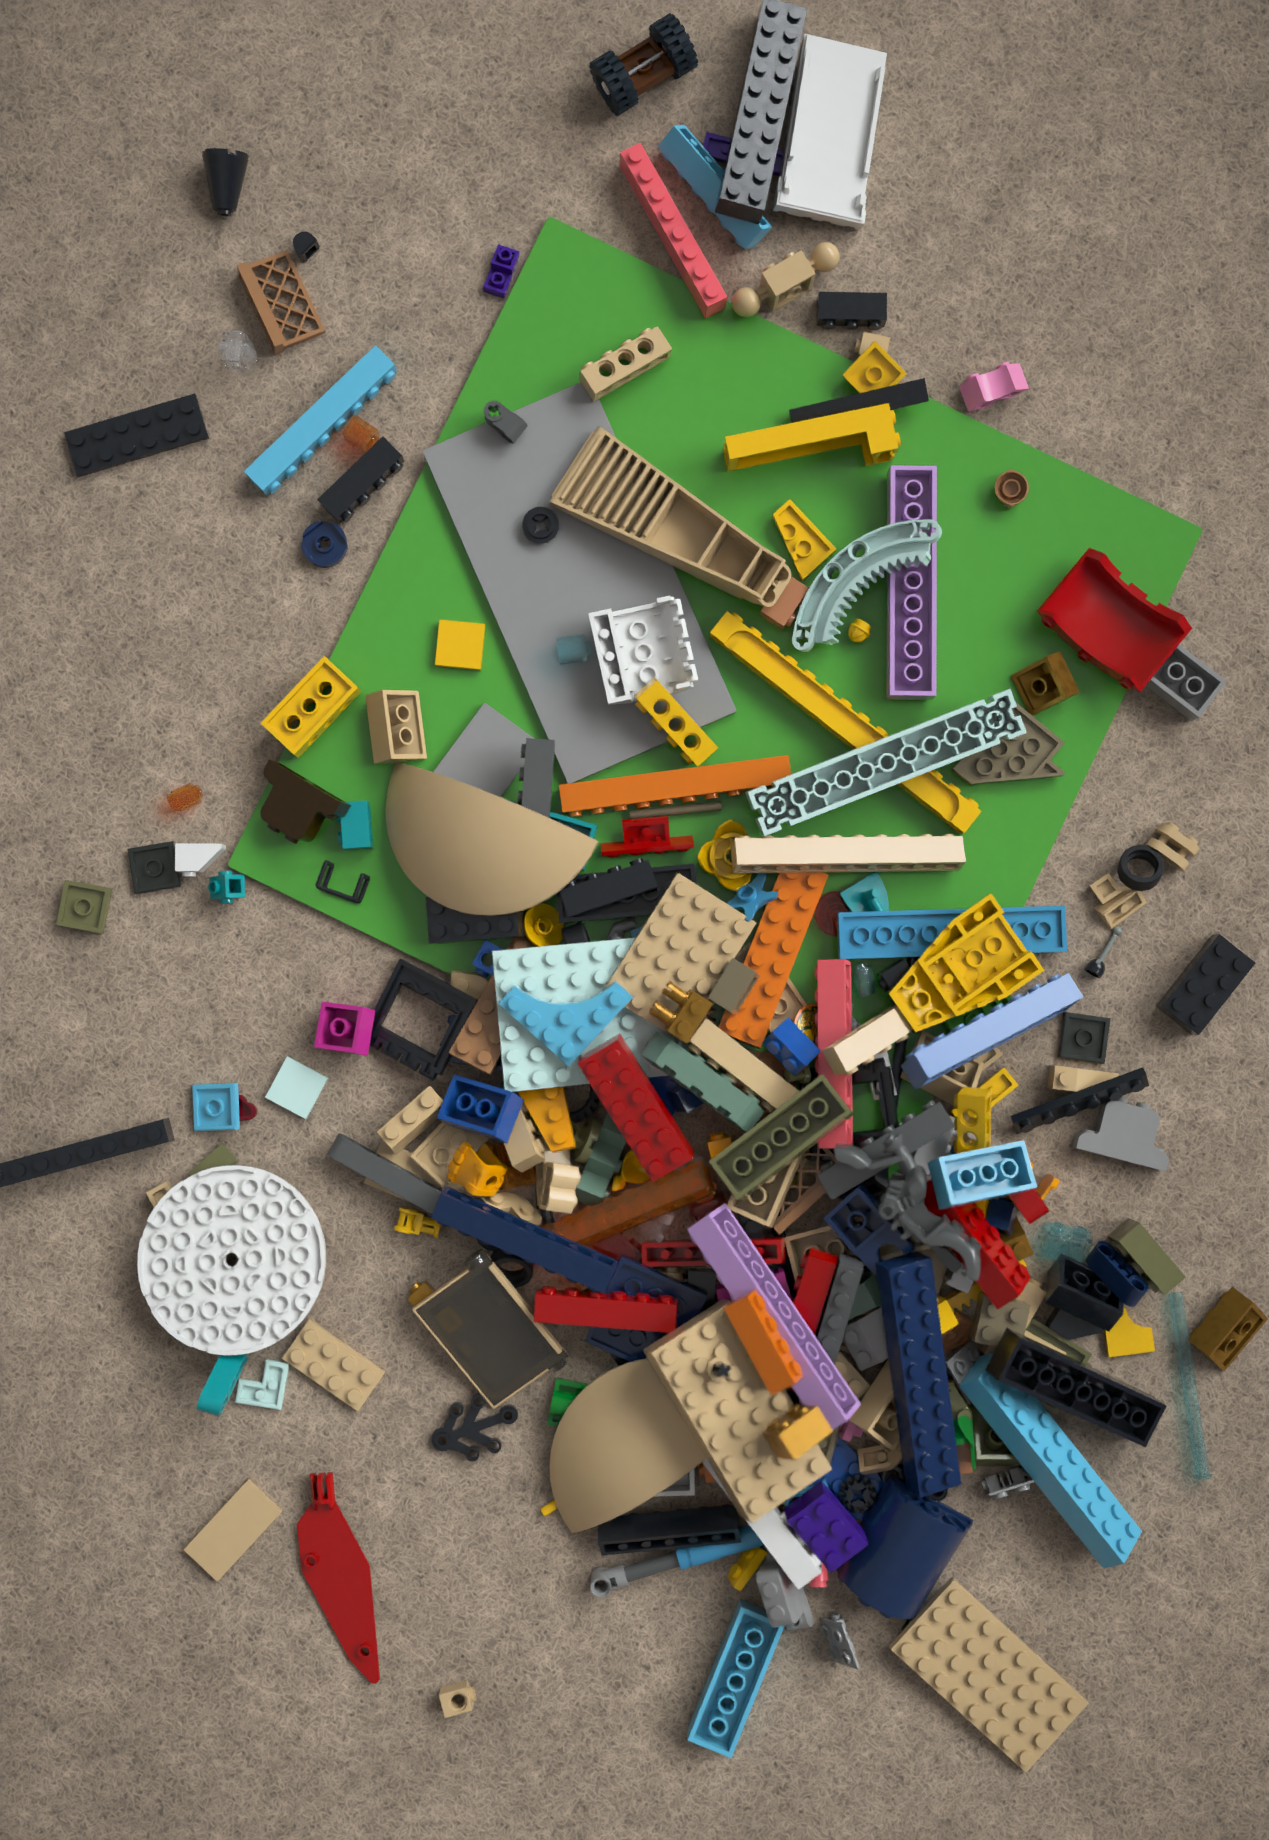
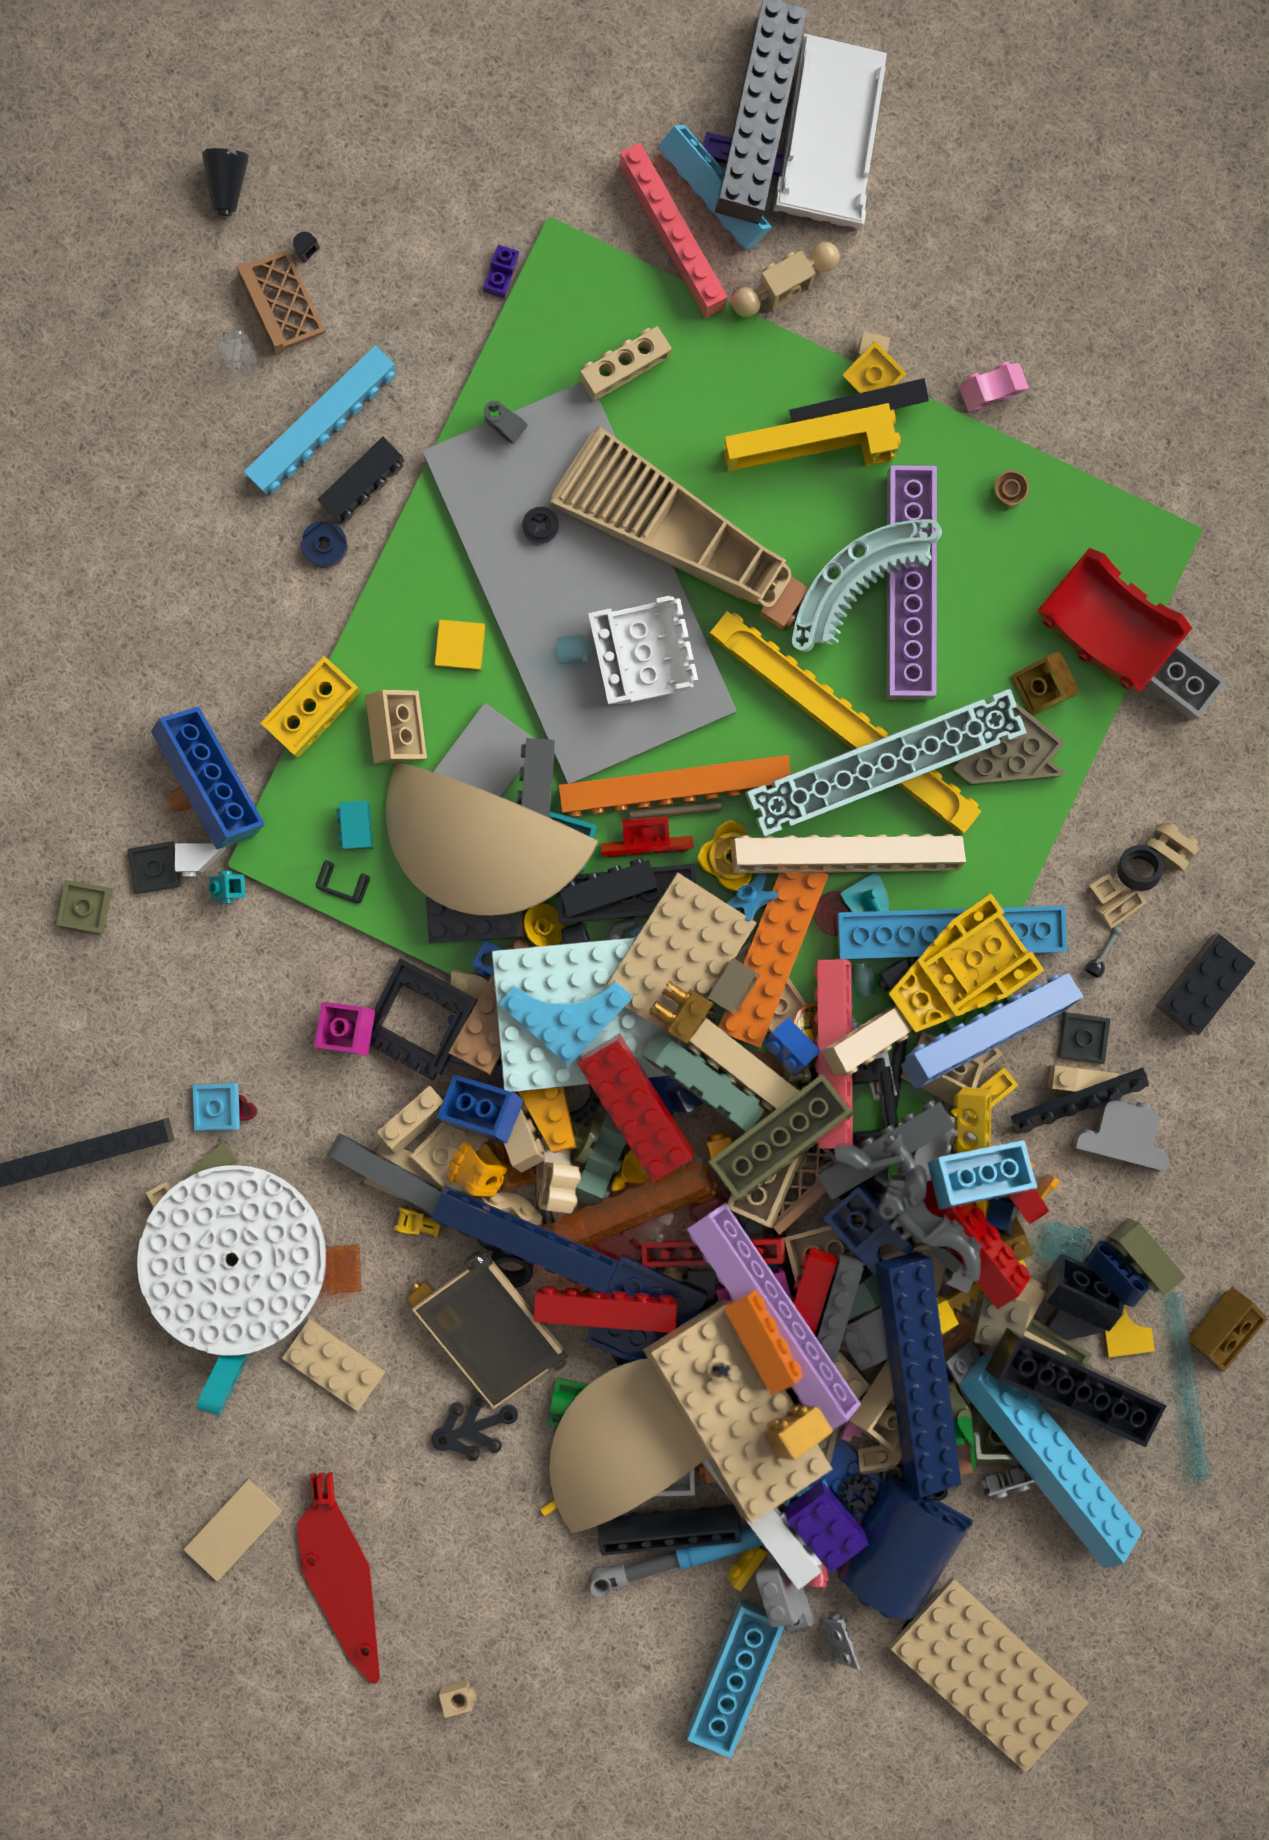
(136, 435): black plate -> none
(207, 777): none -> blue brick
(268, 1392): light aqua tile -> none
(296, 1087): light aqua tile -> none
(297, 804): dark brown brick -> none
(344, 1269): none -> clear orange bracket
(361, 433): clear orange brick -> none
(645, 65): black plate -> none
(703, 745): yellow brick -> none
(802, 538): yellow wing -> none
(851, 310): black brick -> none
(859, 630): yellow plate -> none

